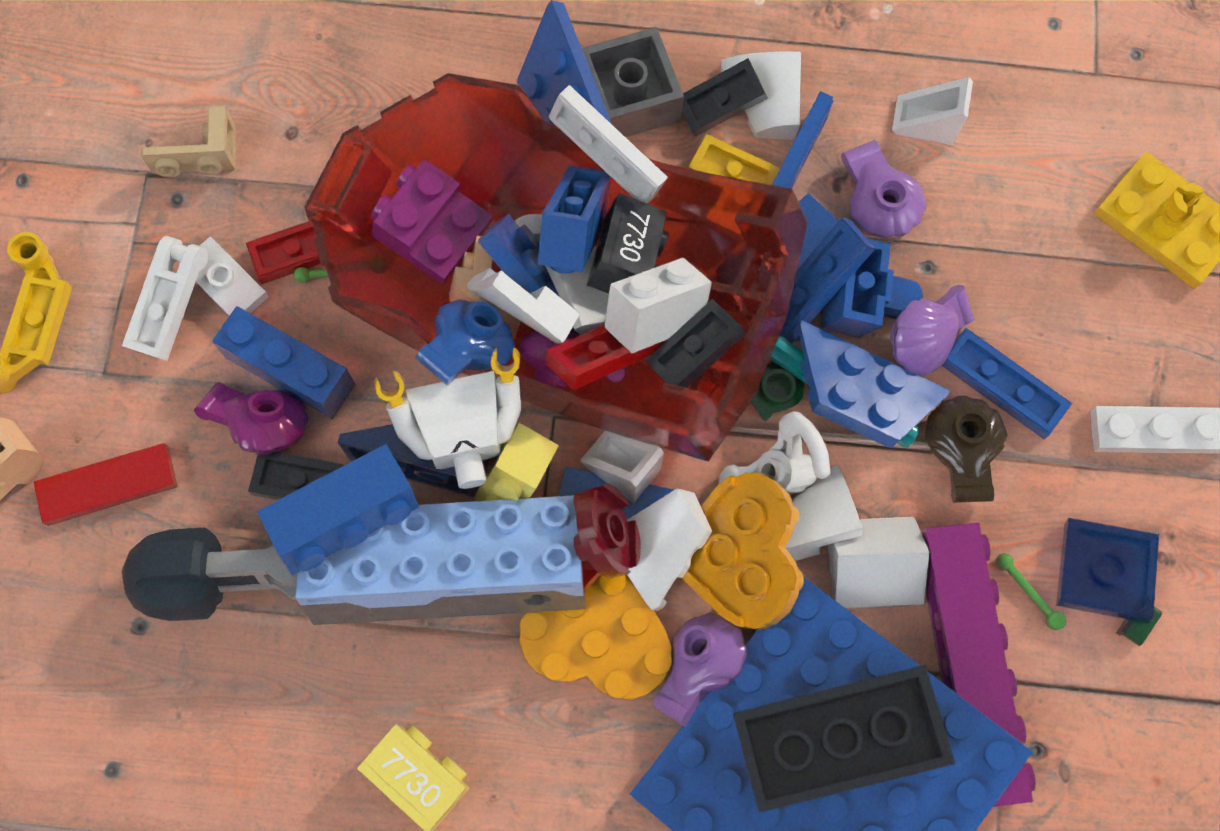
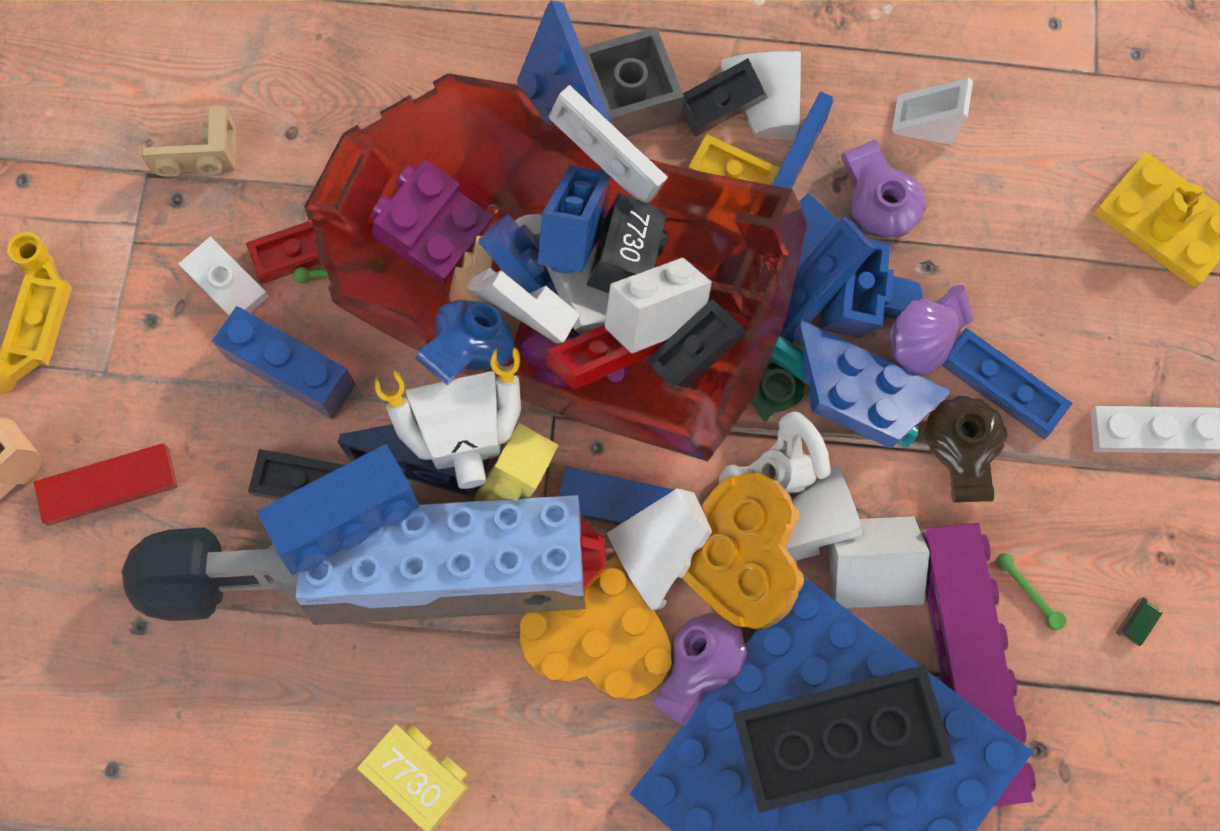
(164, 297): white plate -> none
(257, 420): magenta animal -> none
(604, 532): dark red plate -> none
(624, 463): white slope -> none
(1108, 570): clear blue plate -> none

